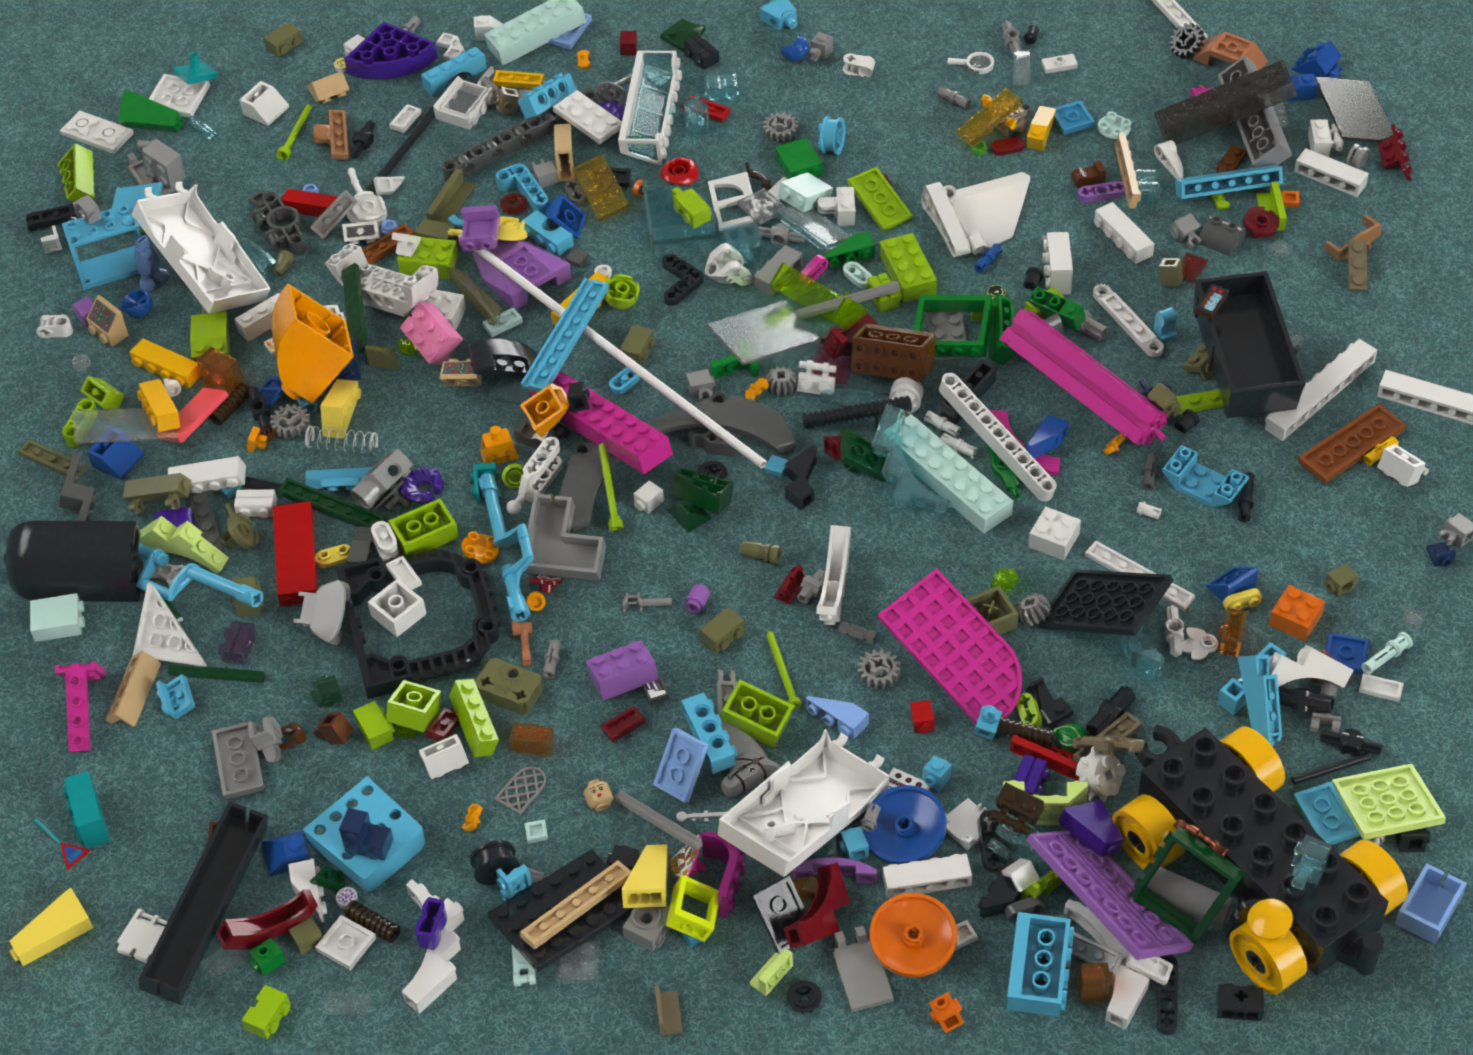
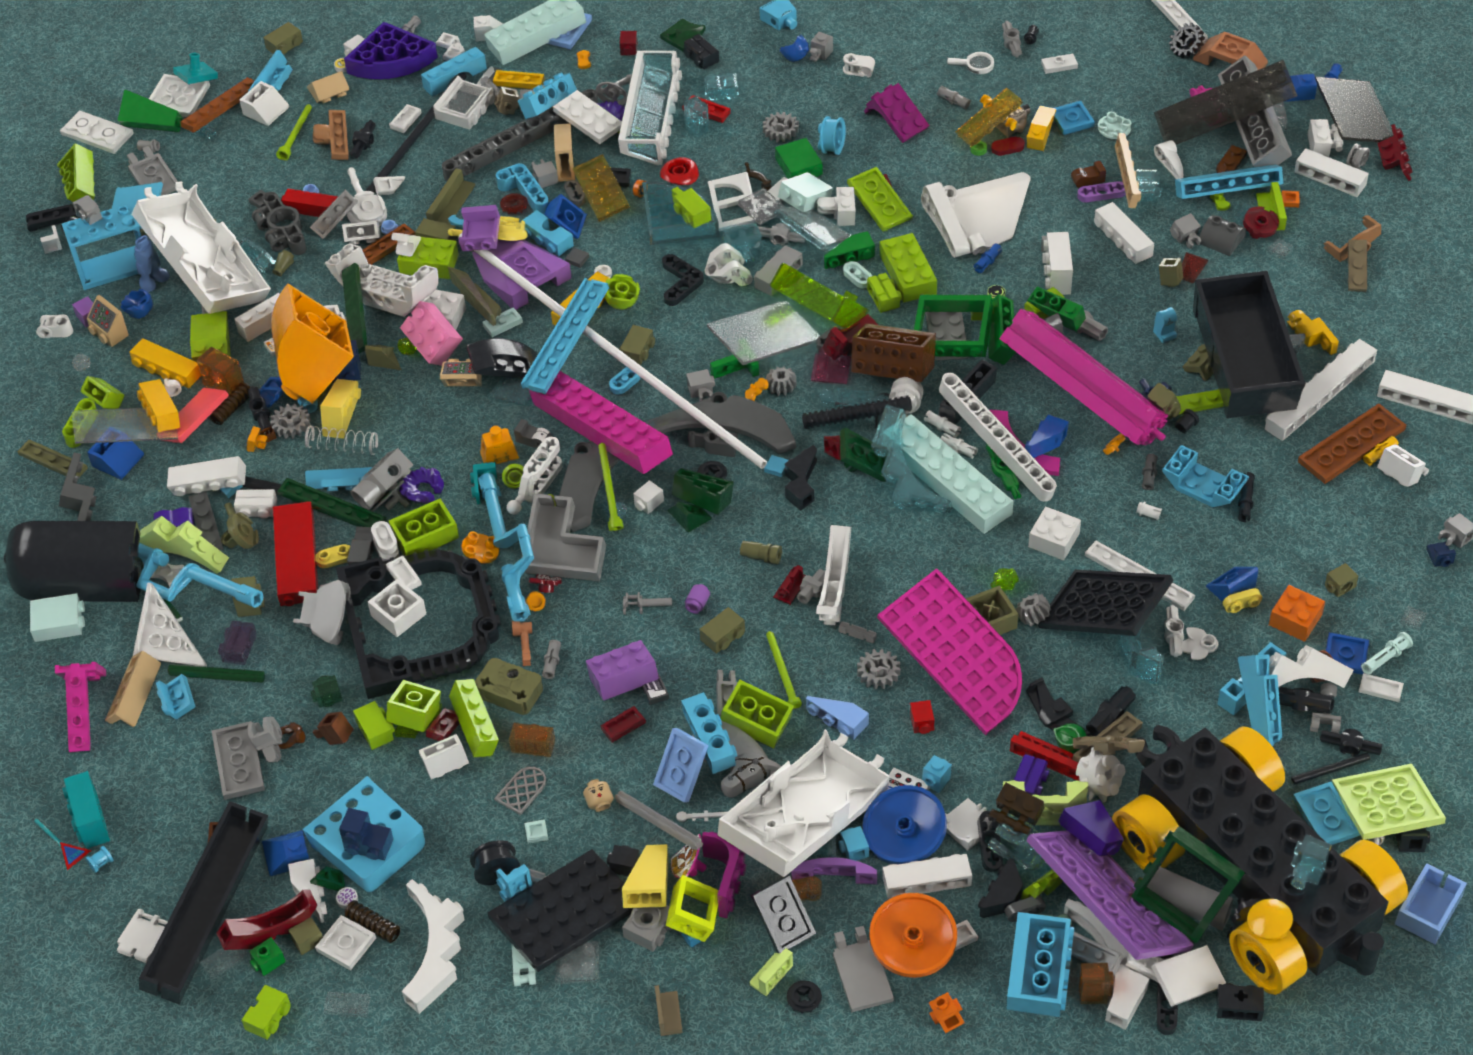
(51, 929): light yellow slope -> none
(99, 859): none -> medium azure bush
(155, 489): olive brick -> none
(163, 163): light grey brick -> none
(217, 106): none -> dark orange plate
(274, 72): none -> medium azure bracket
(431, 923): dark purple brick -> none
(472, 817): light orange piece -> none
(546, 408): light orange slope -> none
(560, 431): black tile -> none
(575, 905): tan plate -> none
(578, 396): black brick -> none
(815, 267): dark pink beam -> none
(816, 383): white plate -> none
(820, 918): dark red arch -> none
(858, 297): light grey axle -> none
(869, 821): light grey pin -> none
(898, 112): none -> magenta bracket
(987, 722): medium azure brick -> none
(1021, 67): clear brick -> none
(1021, 873): white panel -> none
(1025, 731): dark brown piece -> none
(1032, 709): lime beam -> none
(1034, 276): black bush -> none
(1128, 320): white plate -> none
(1188, 975): none -> white tile
(1197, 833): copper piece -> none
(1211, 301): tile -> none
(1232, 632): clear orange brick -> none
(1314, 331): none -> yellow plate
(1317, 60): blue slope -> none

